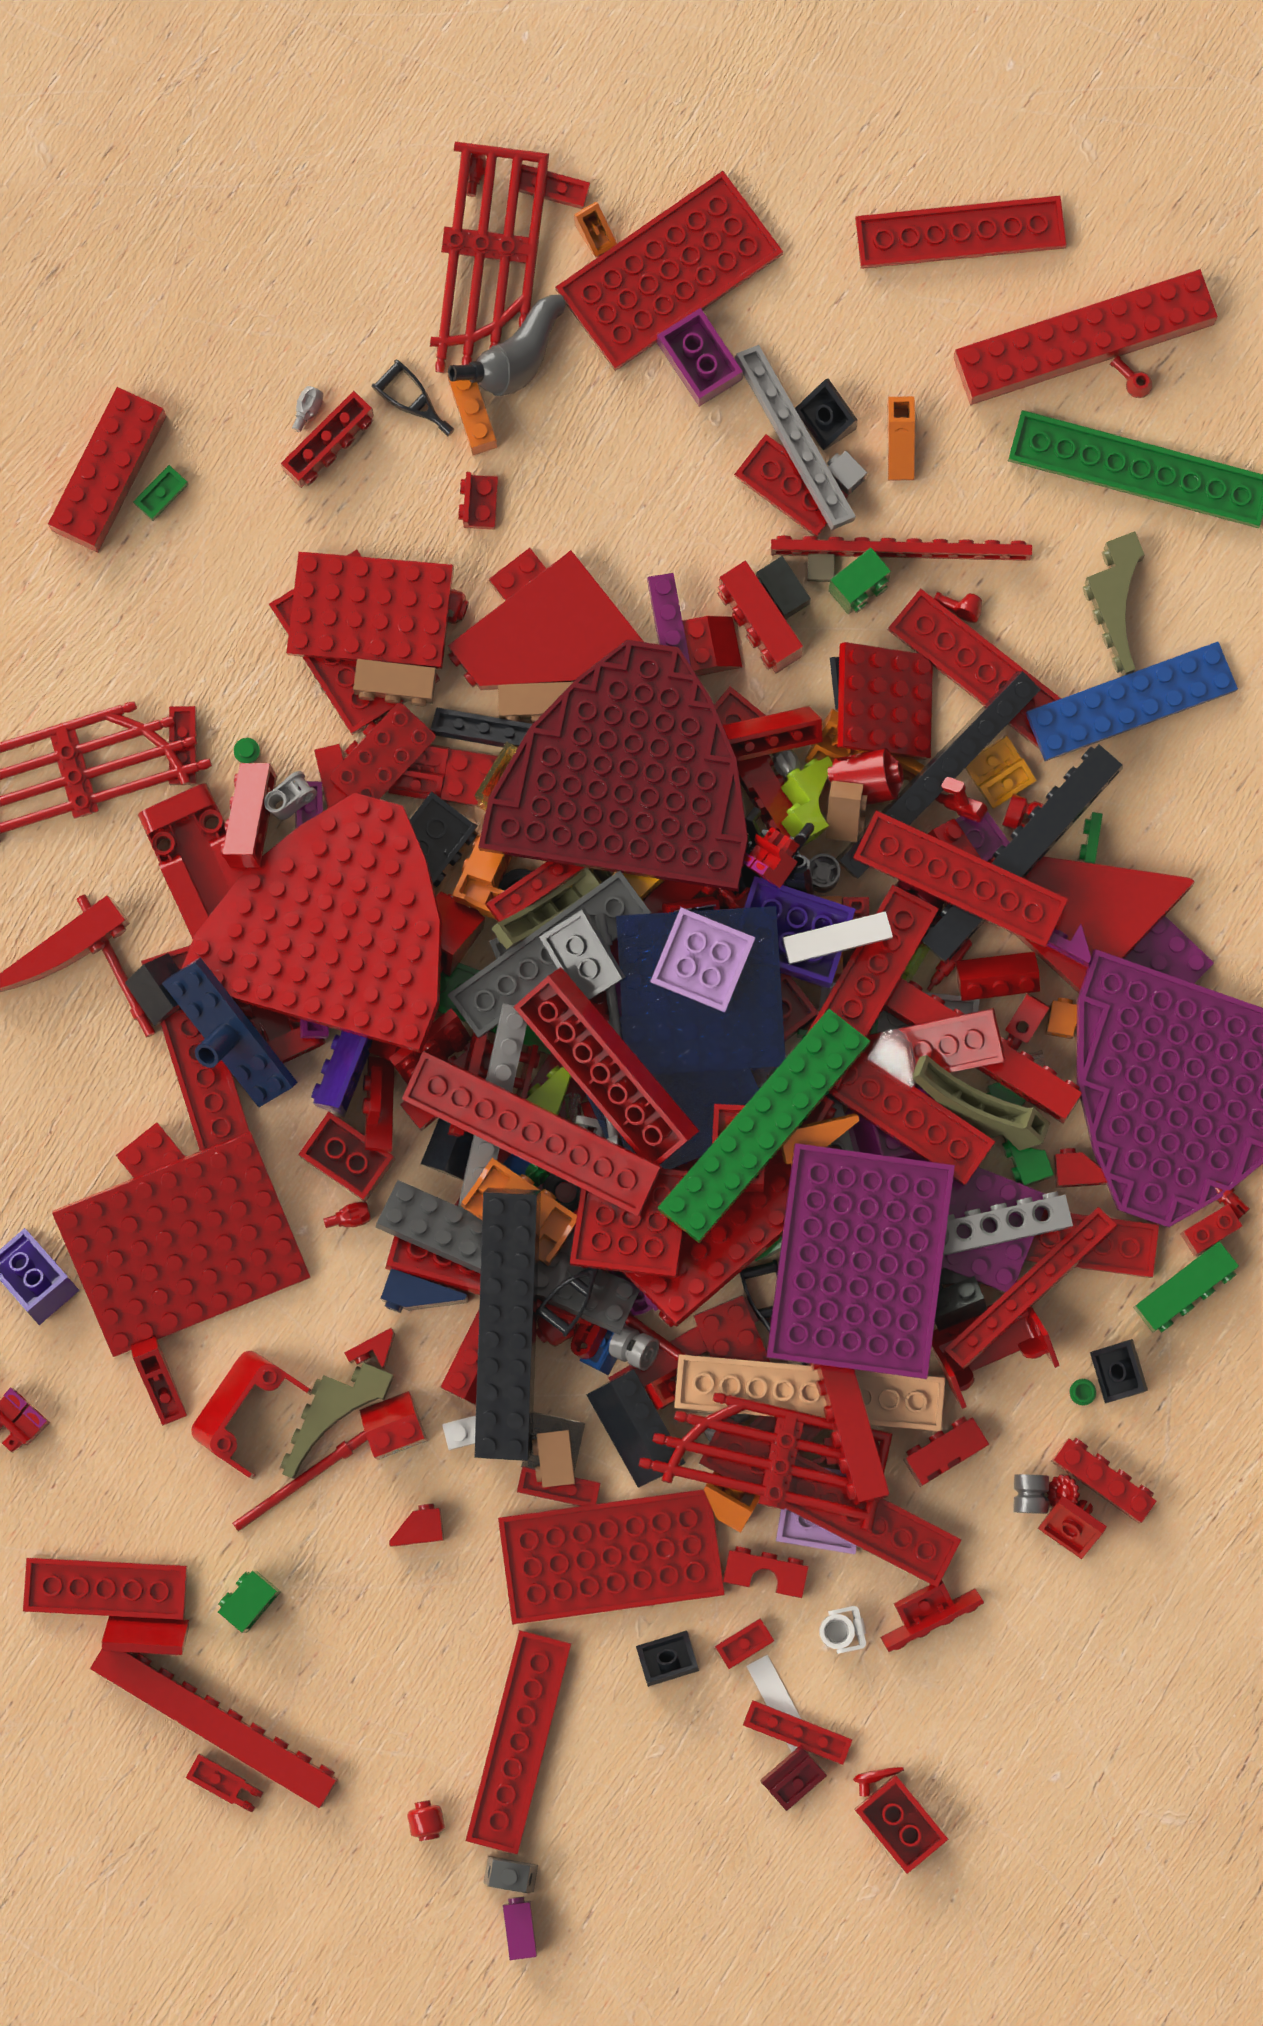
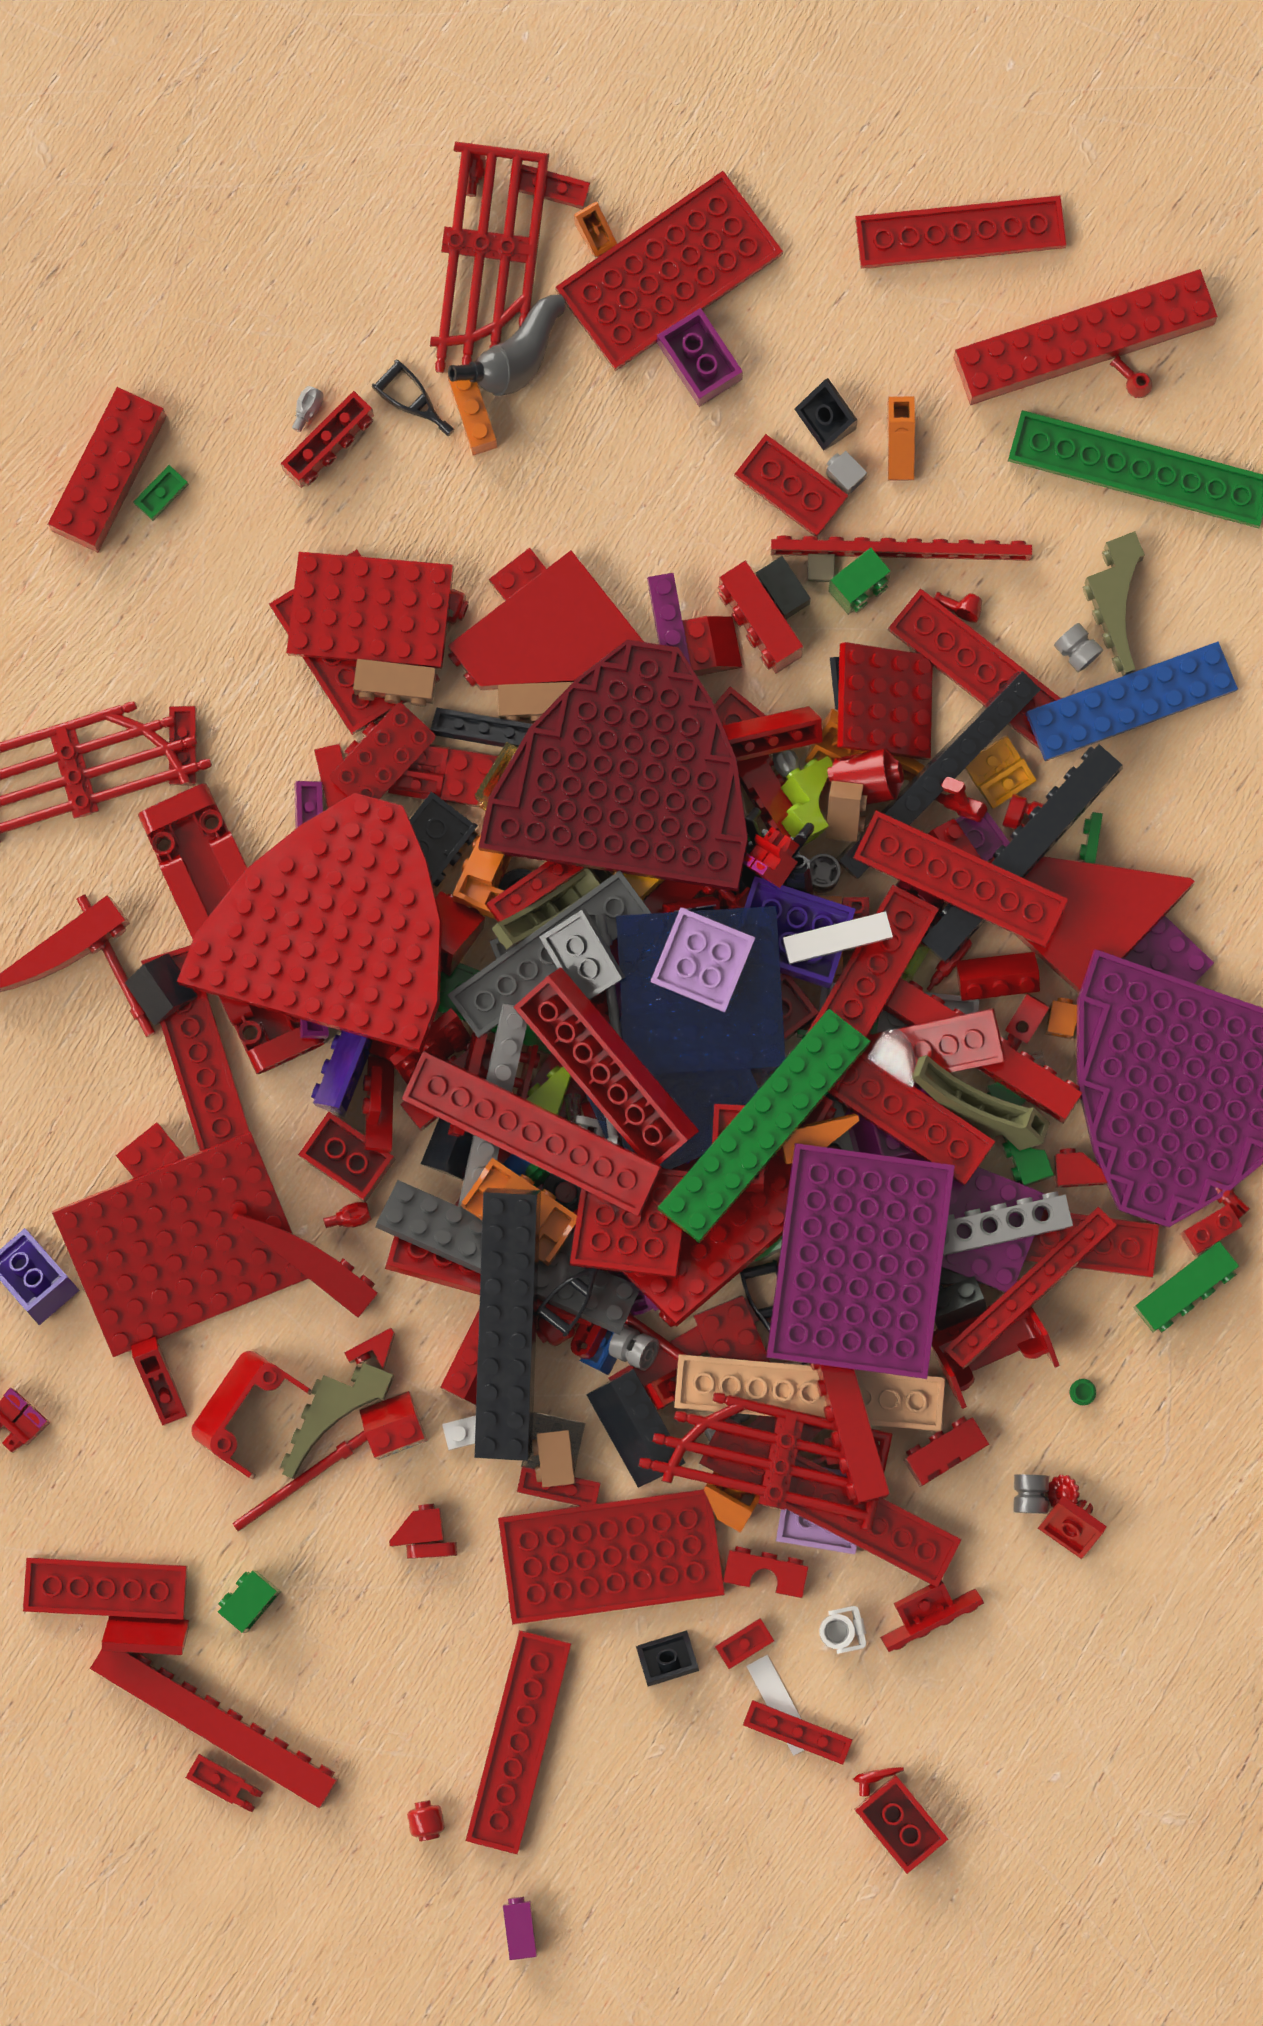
(228, 1033): dark blue plate -> none
(246, 750): green plate -> none
(248, 815): brick -> none
(291, 795): light grey piece -> none
(318, 1266): none -> red slope
(414, 1293): dark blue slope -> none
(431, 1550): none -> red beam
(479, 501): red bracket -> none
(510, 1875): dark grey torso -> none
(793, 1778): dark red plate -> none
(795, 437): light grey plate -> none
(1075, 949): magenta slope -> none
(1078, 647): none -> light grey wheel
(1103, 1480): red brick -> none
(1119, 1371): black slope -> none

